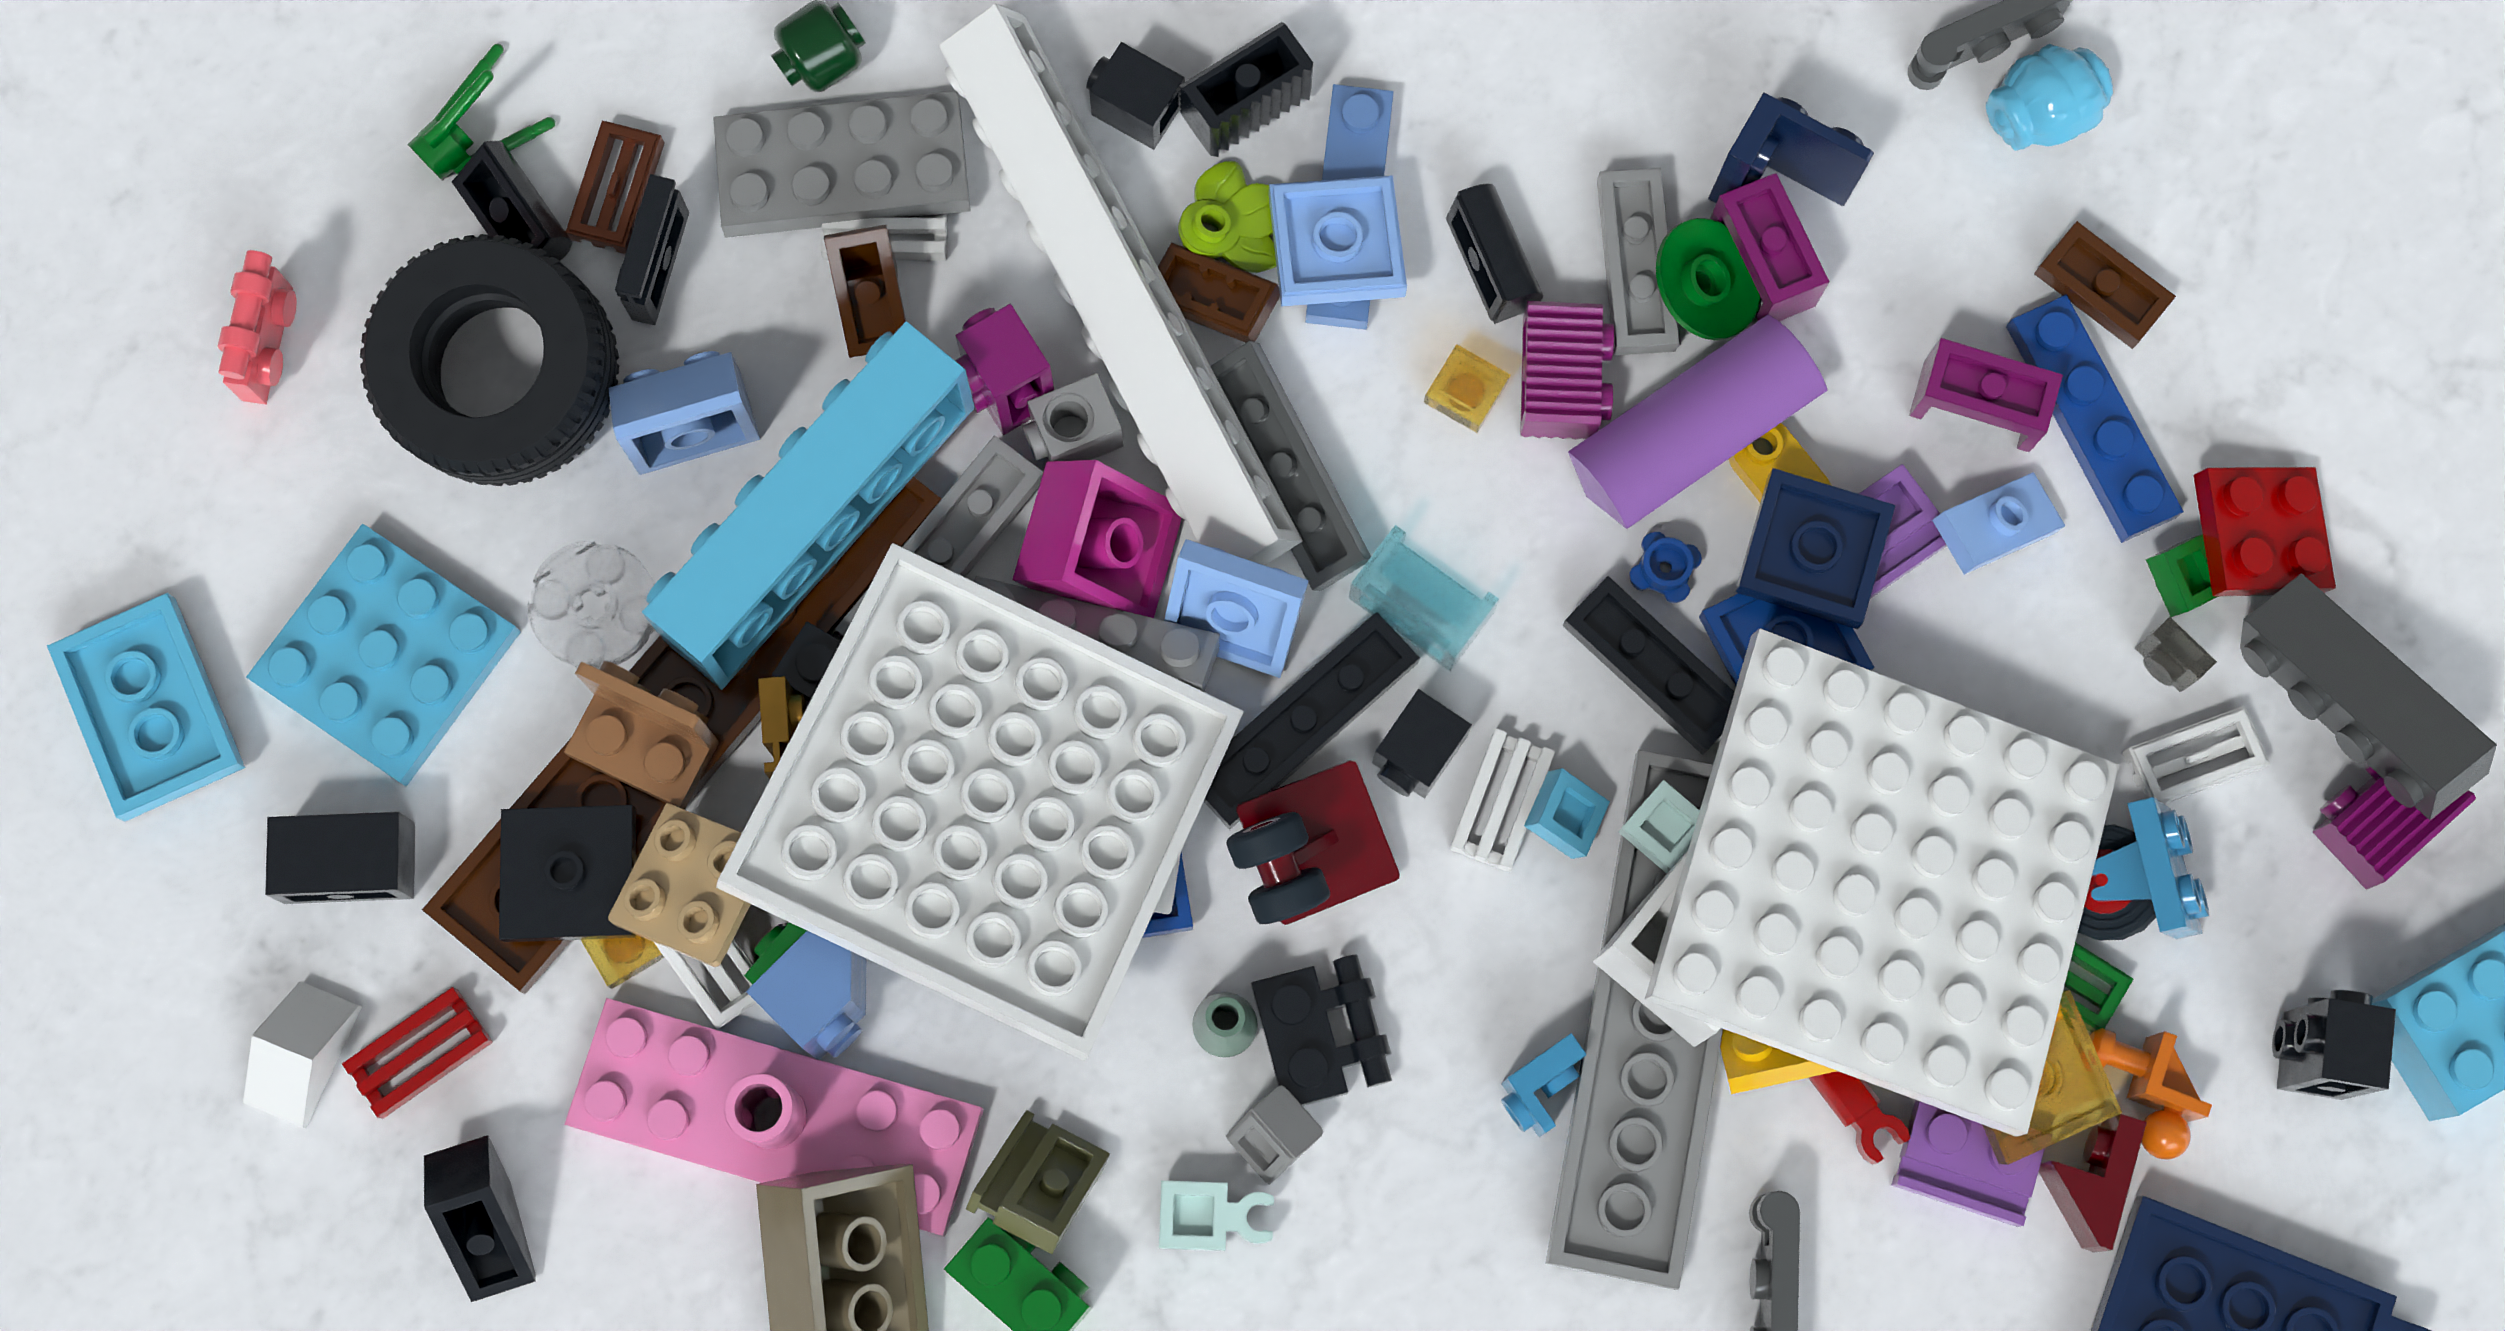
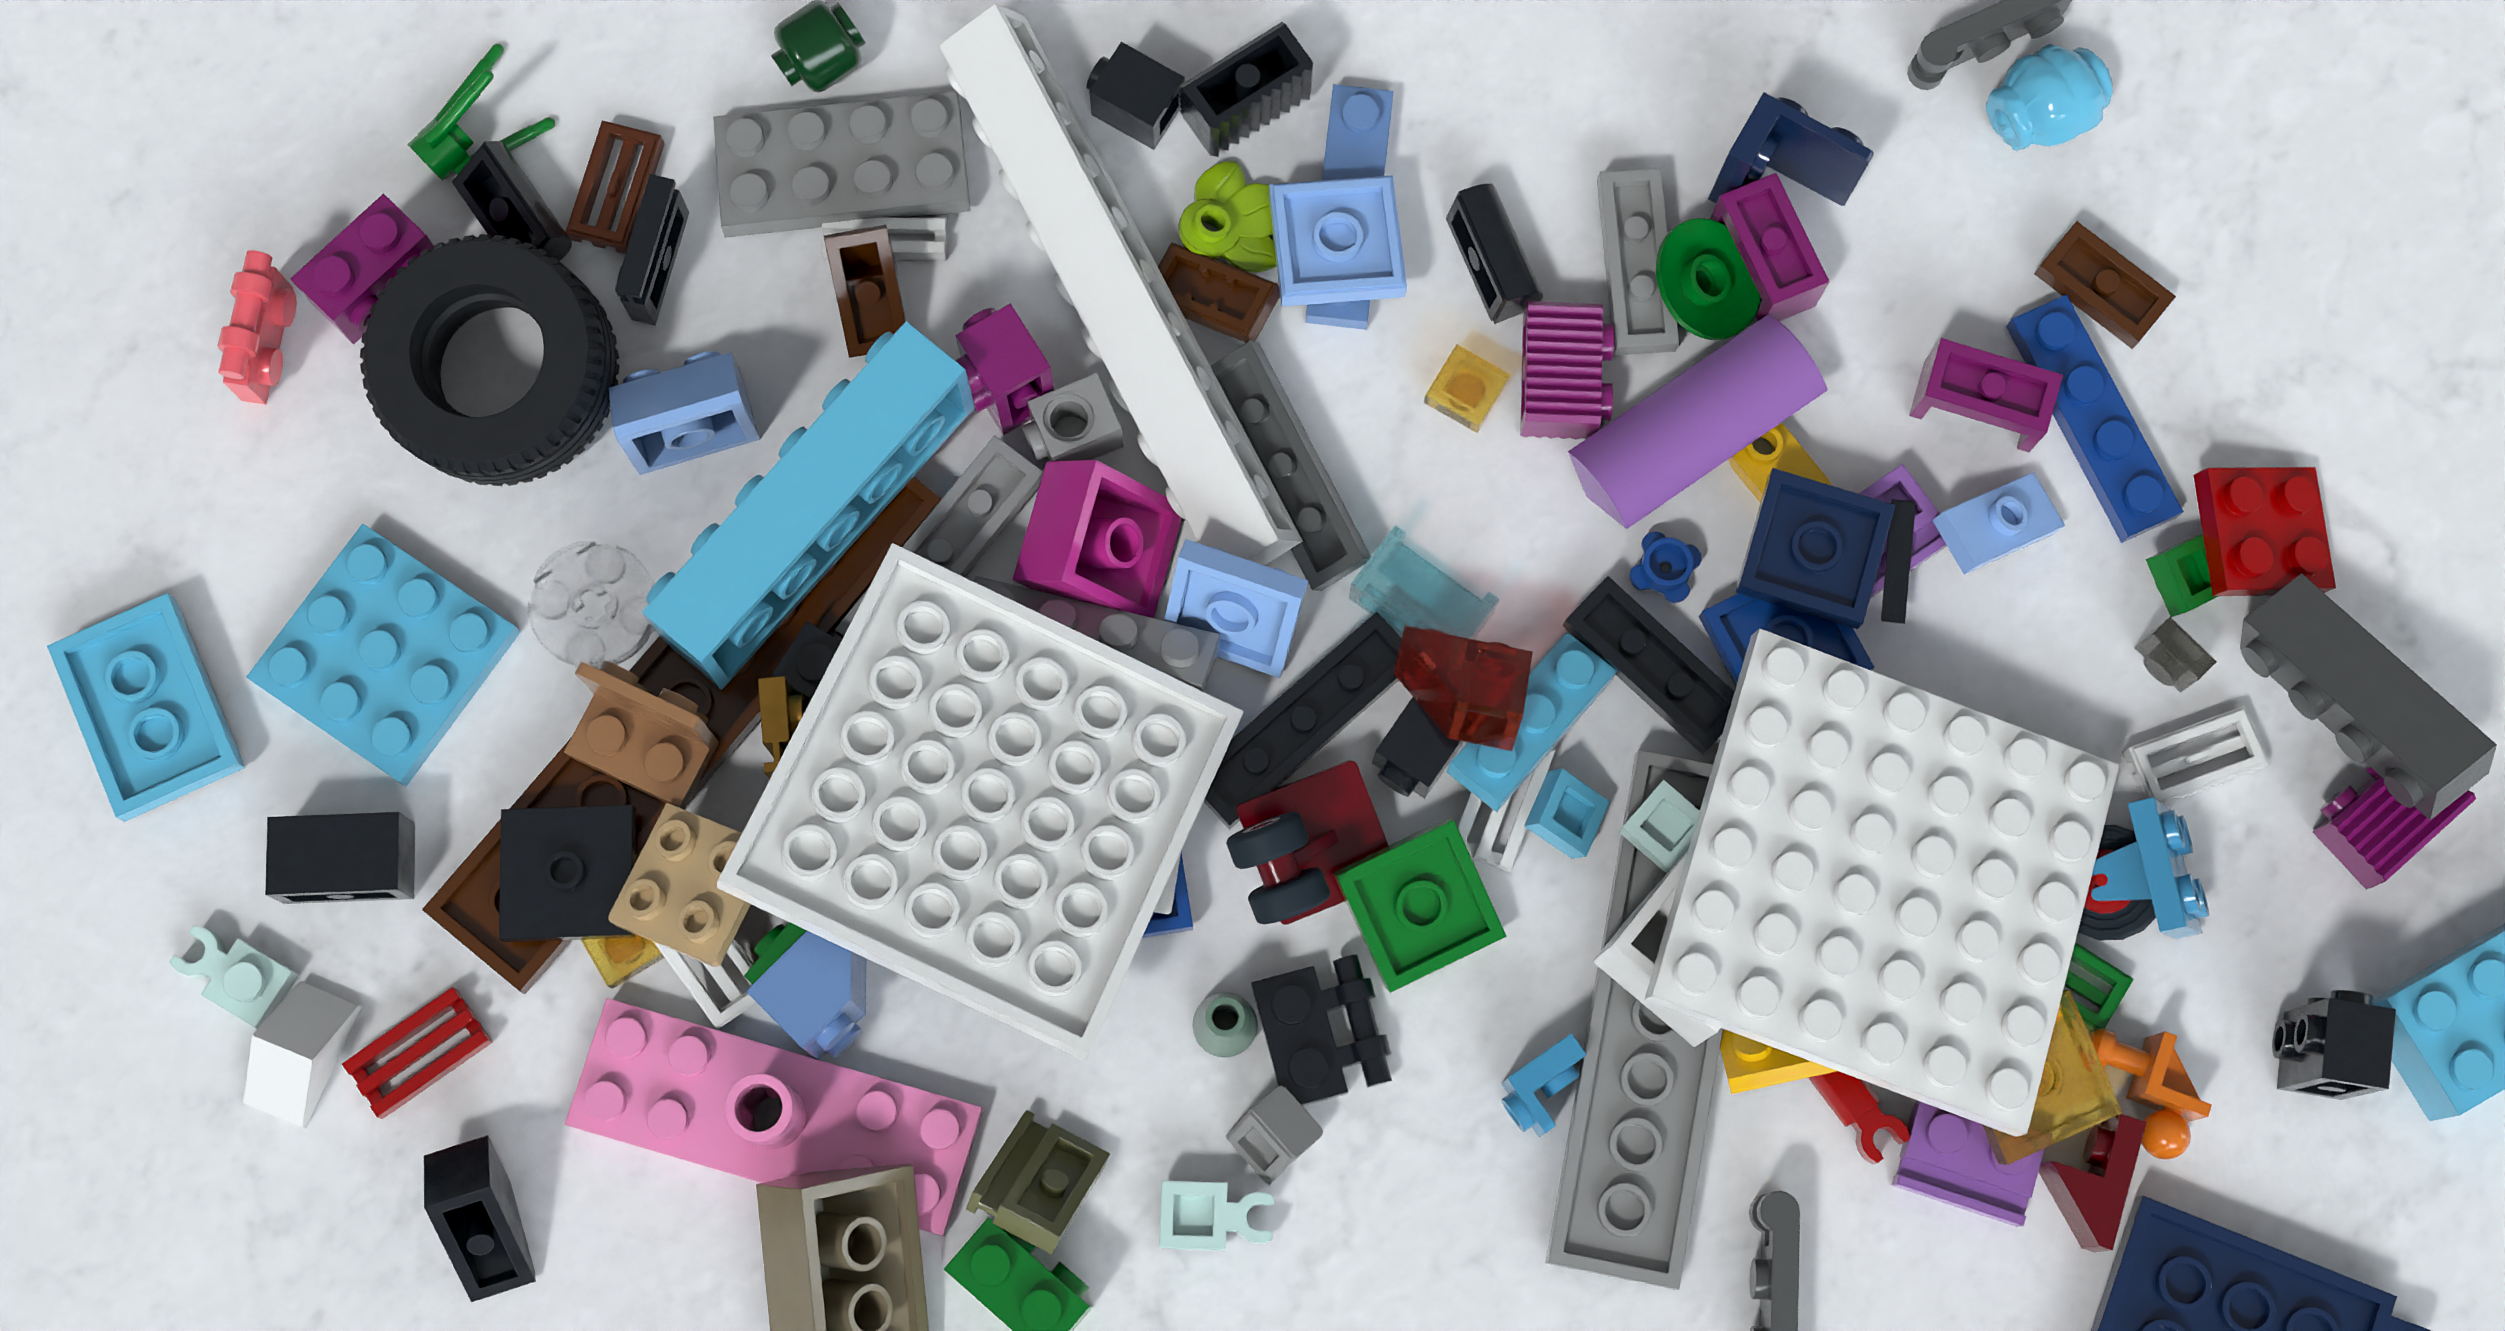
(240, 981): none -> light aqua plate
(358, 263): none -> magenta brick
(1419, 904): none -> green plate
(1466, 684): none -> clear red slope
(1556, 698): none -> medium azure plate
(1898, 562): none -> black piece

